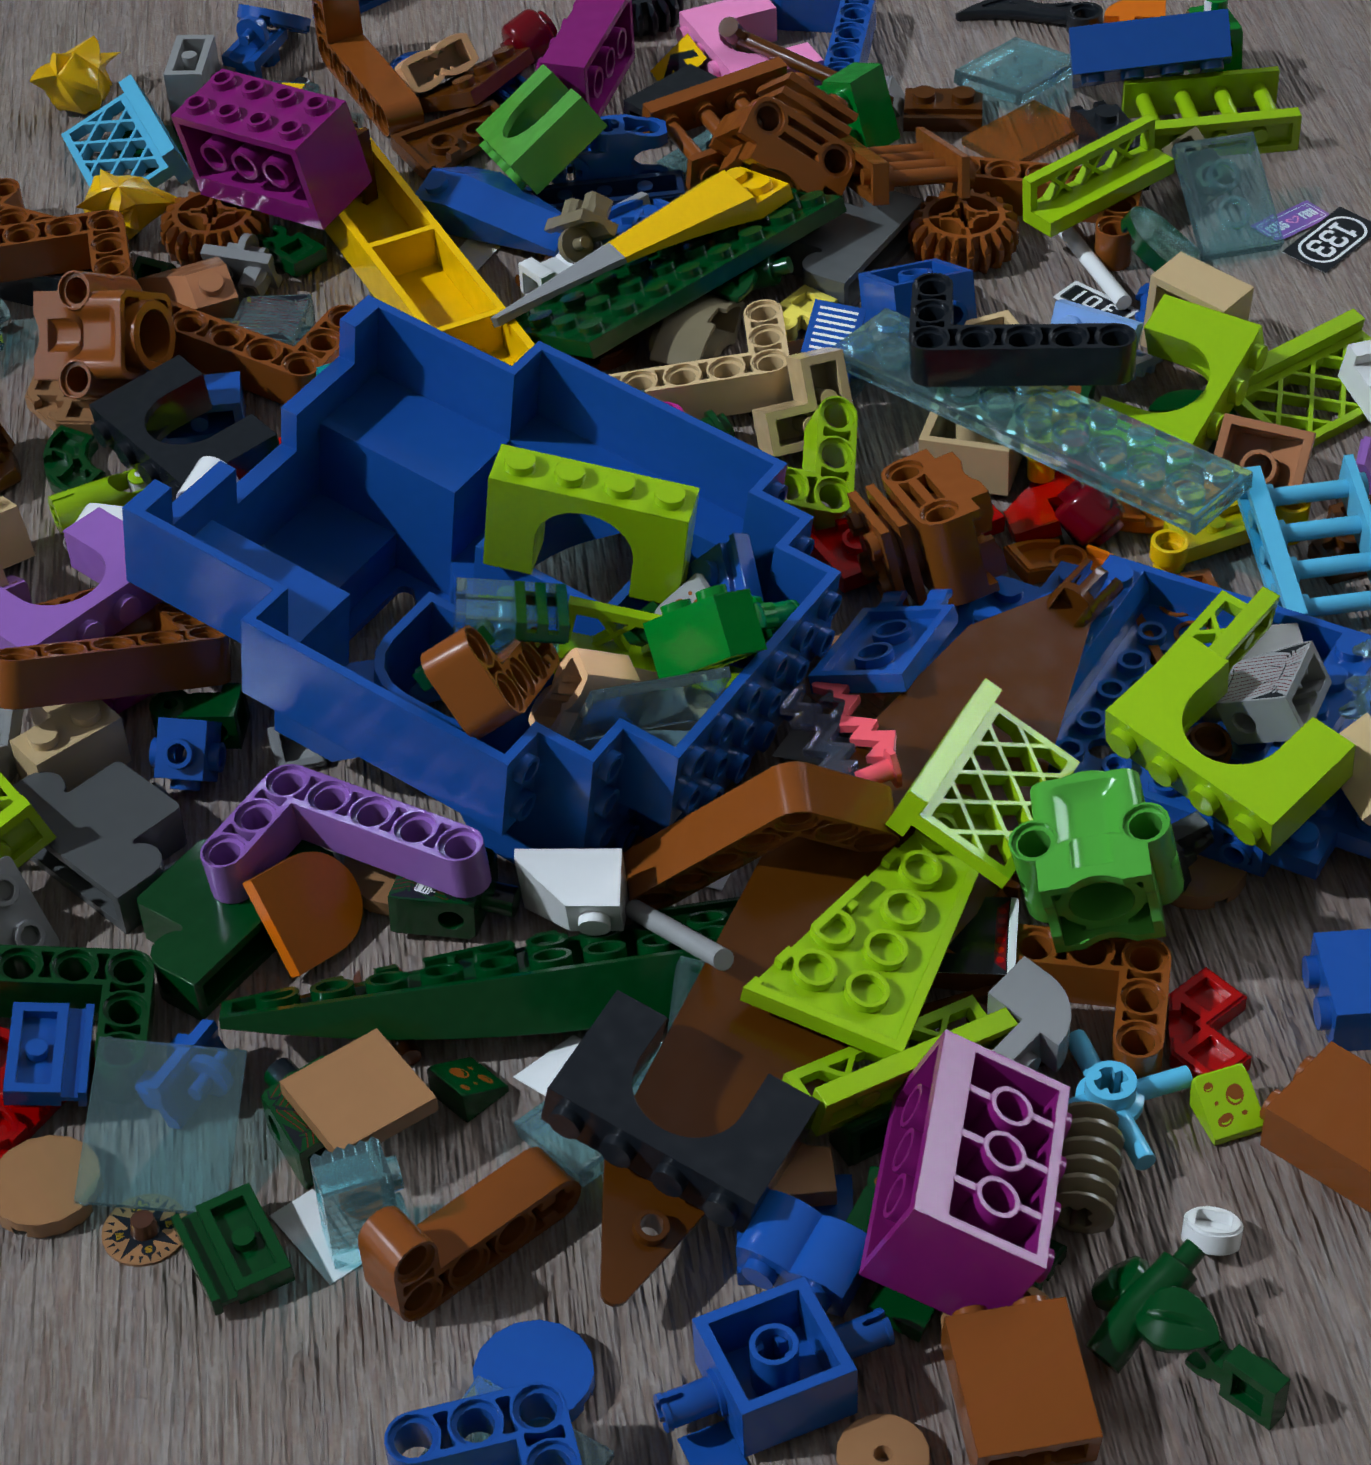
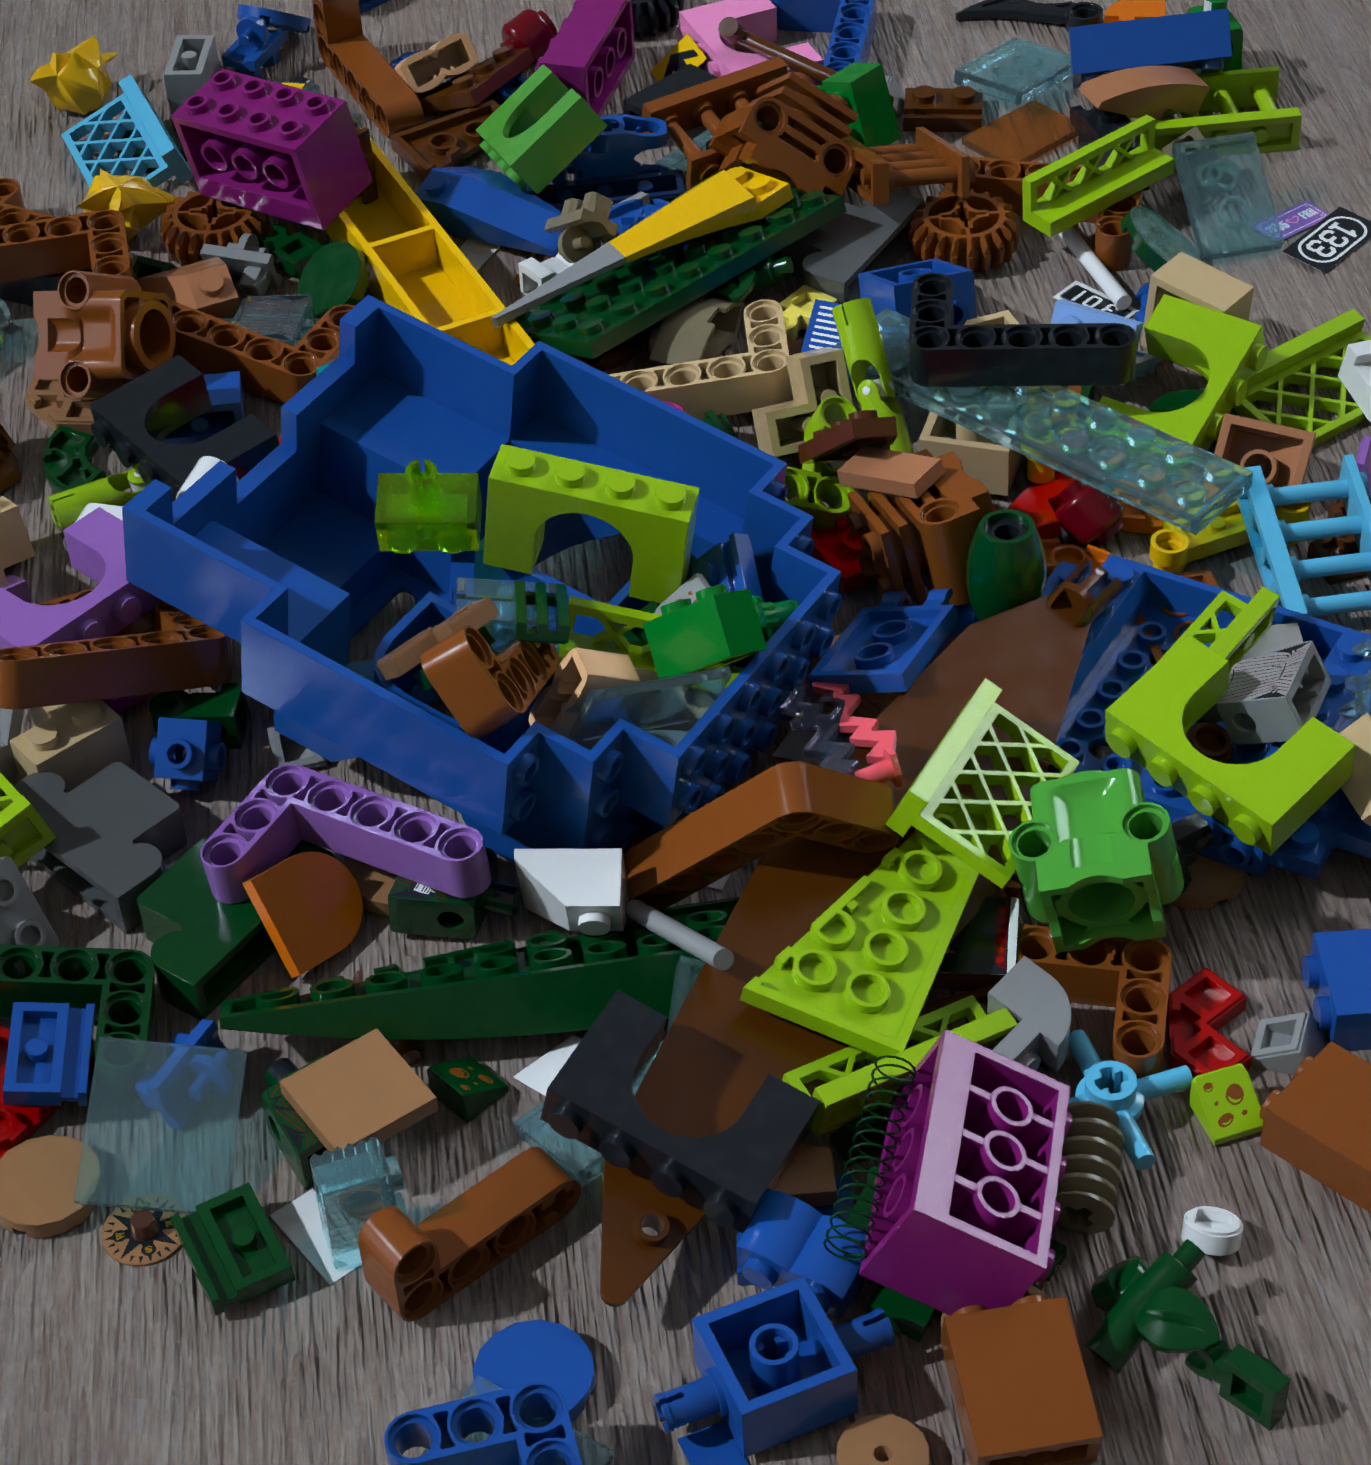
(334, 277): none -> dark green tile
(409, 653): none -> medium nougat tile
(428, 510): none -> clear neon green brick
(848, 437): none -> reddish brown wing
(859, 1183): none -> dark green piece
(863, 348): none -> lime piece
(890, 472): none -> nougat tile
(1005, 563): none -> dark green piece
(1147, 91): none -> nougat slope
(1286, 1041): none -> light grey slope

